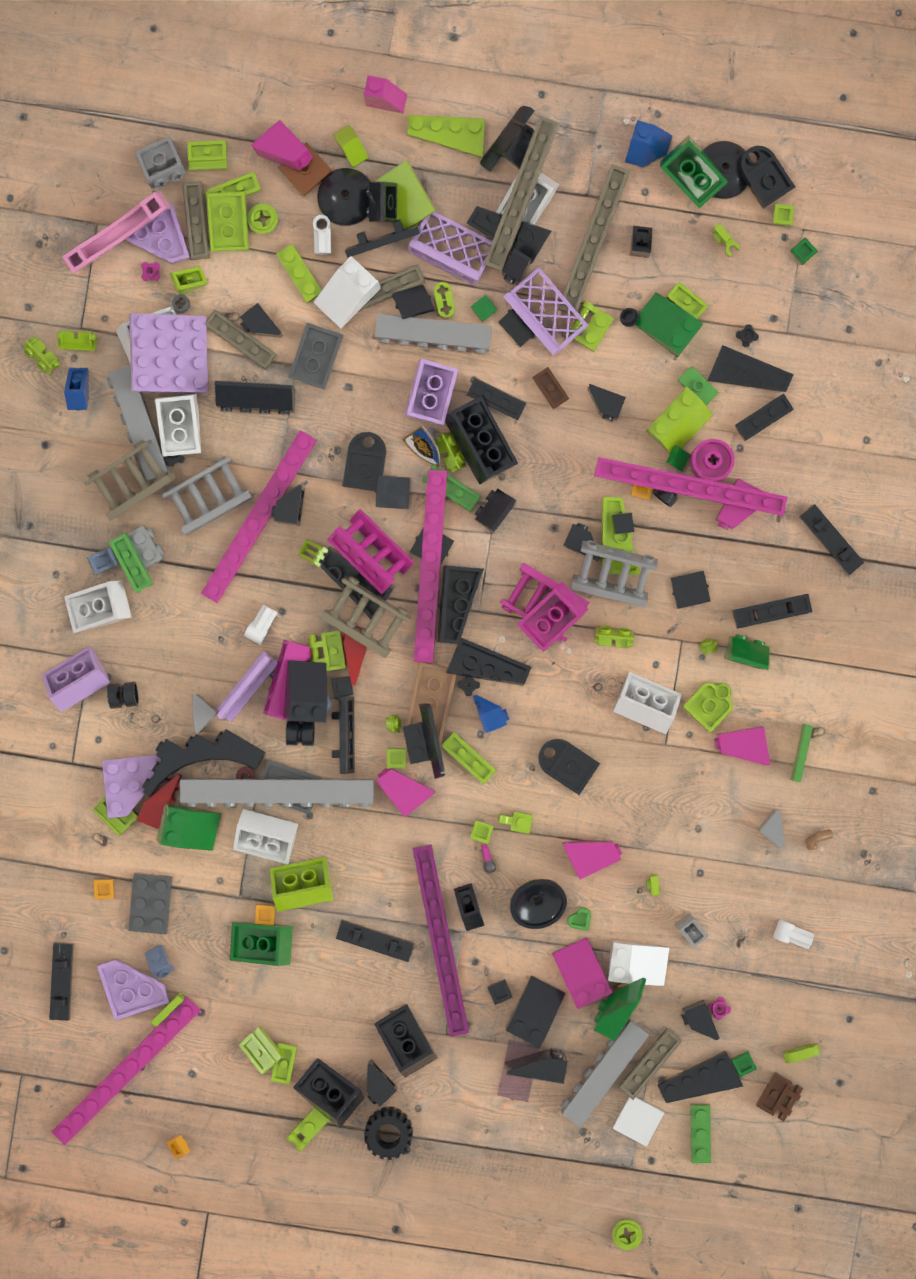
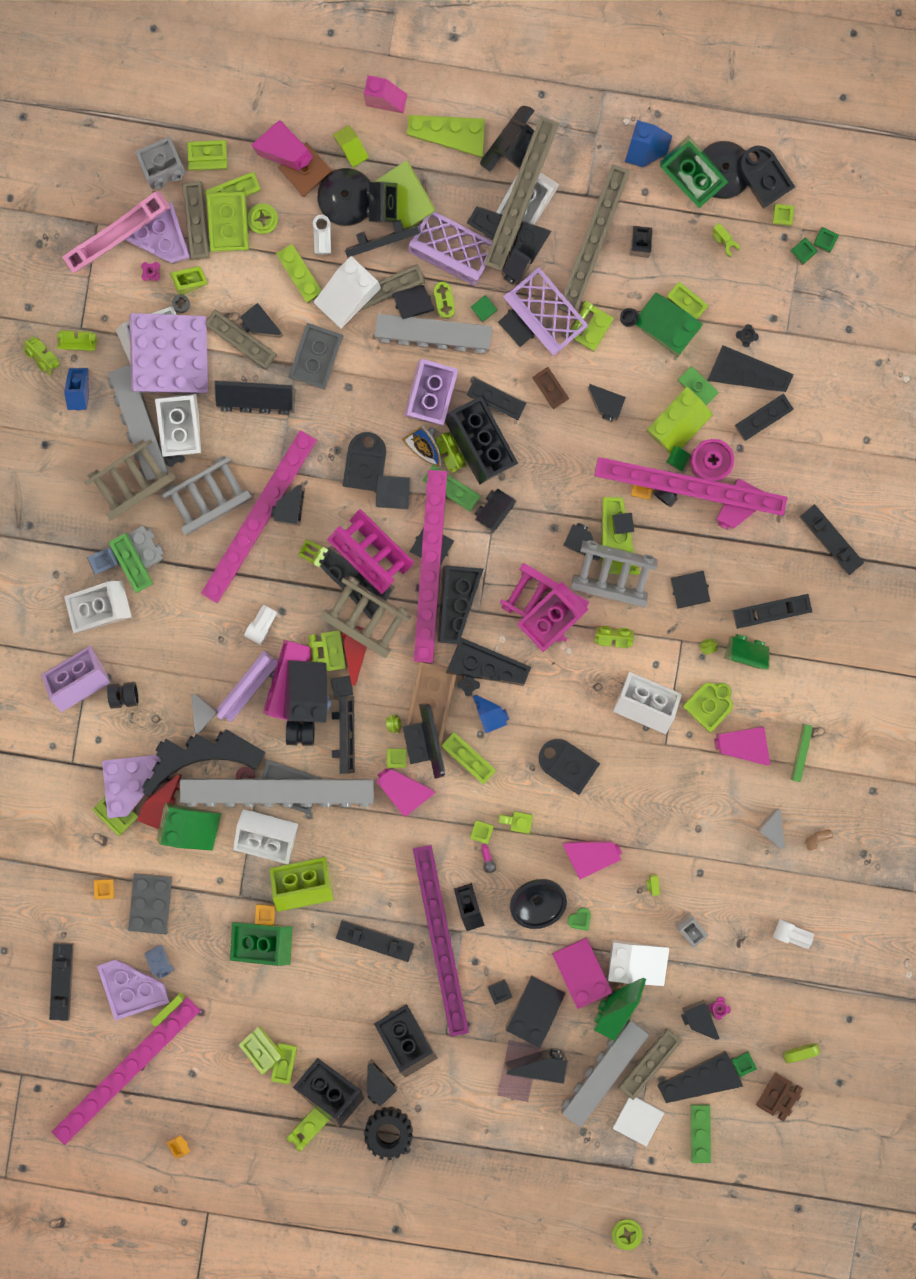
(825, 240): none -> green tile

